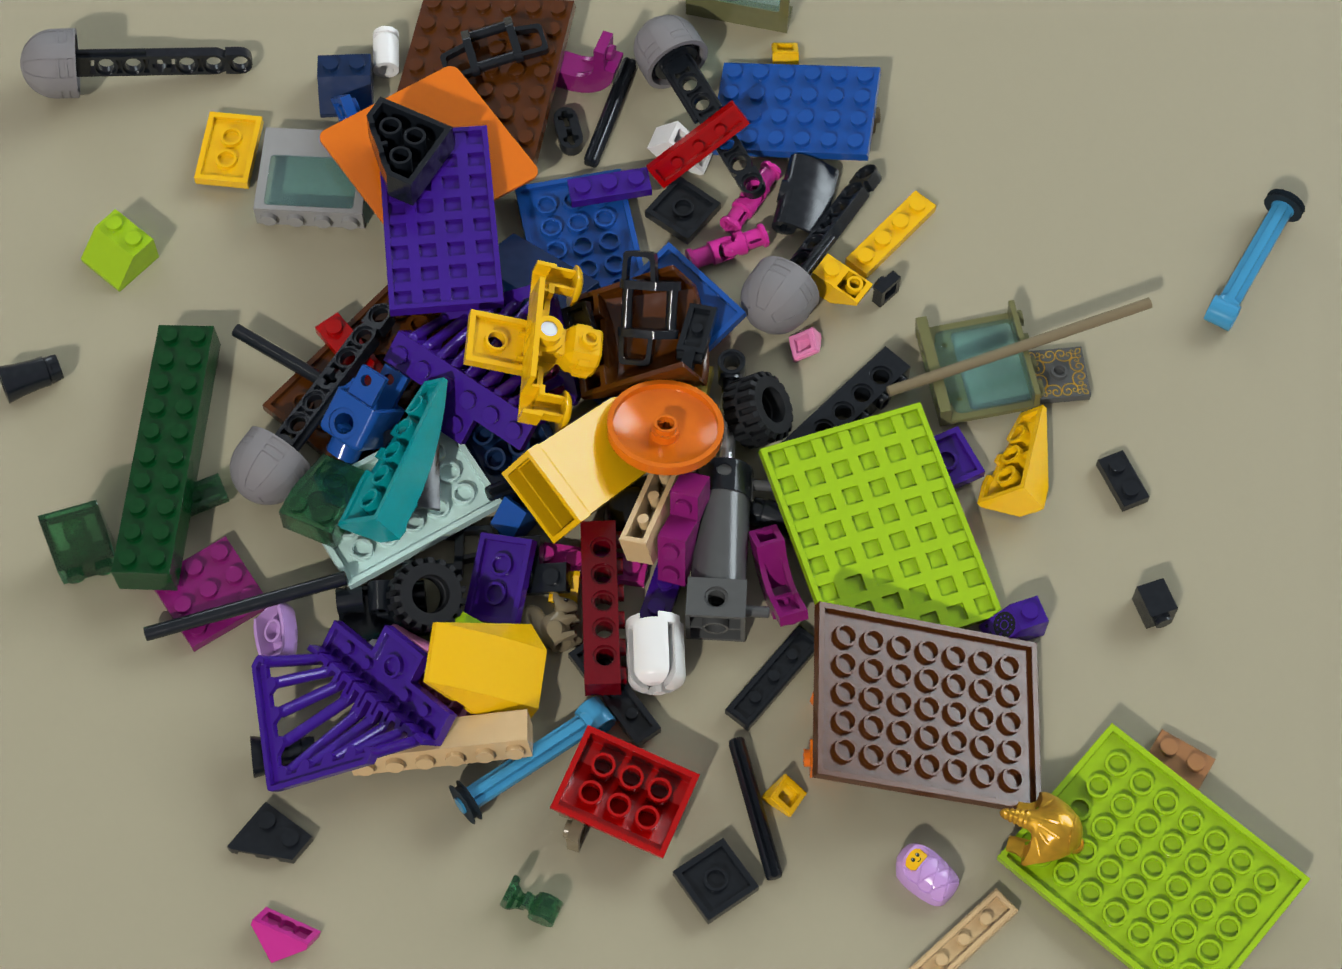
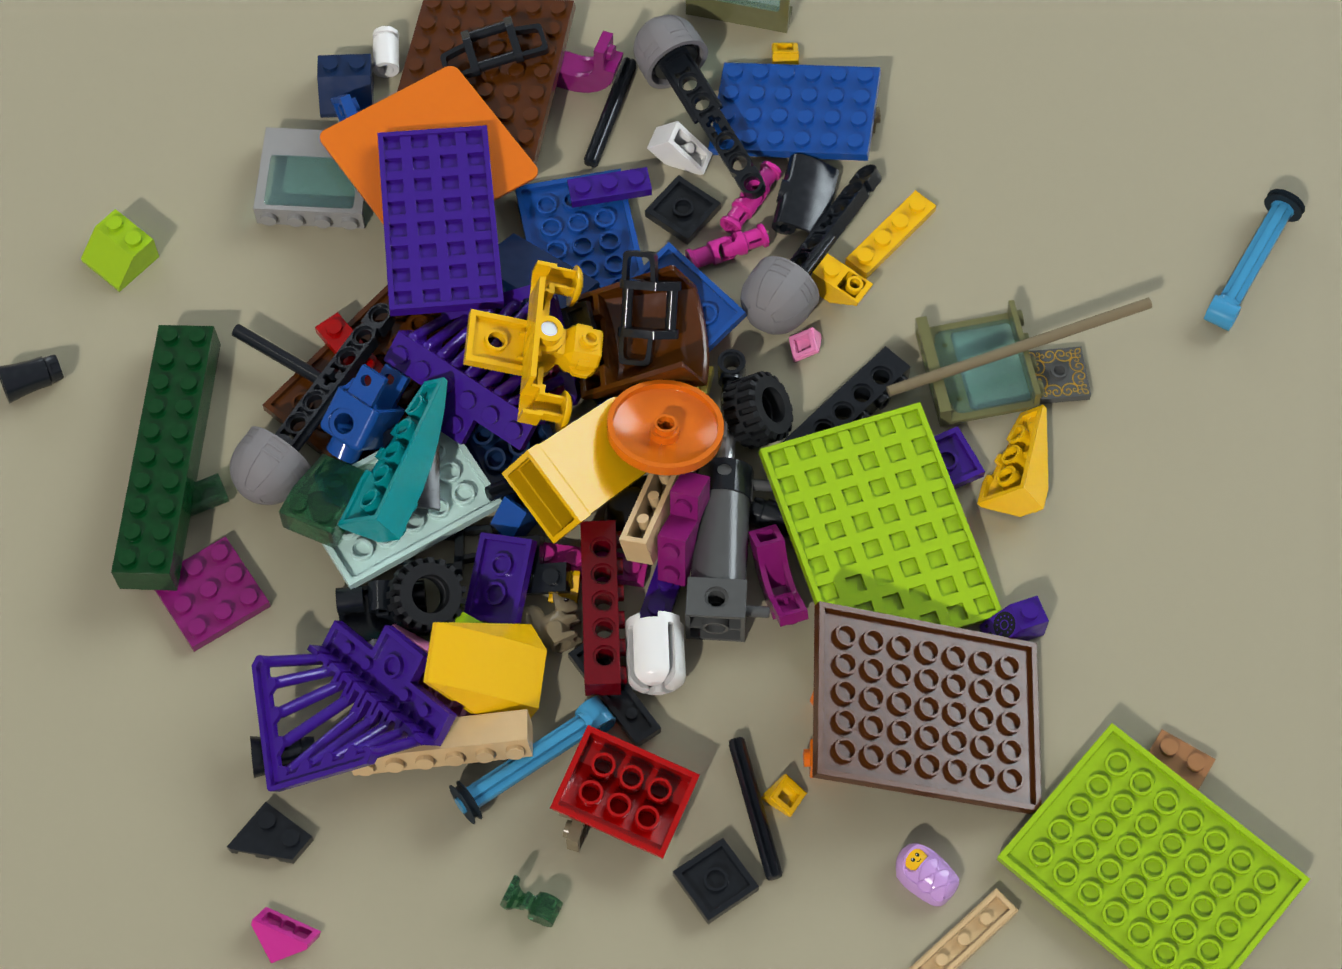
(55, 64): piece -> none
(79, 541): clear green slope -> none
(229, 150): yellow plate -> none
(245, 606): black piece -> none
(276, 631): lavender piece -> none
(407, 148): black brick -> none
(572, 130): black beam -> none
(696, 334): black hinge -> none
(698, 144): red plate -> none
(772, 679): black tile -> none
(886, 288): black plate -> none
(1053, 830): pearl gold piece -> none
(1122, 480): black plate -> none
(1155, 604): black brick -> none

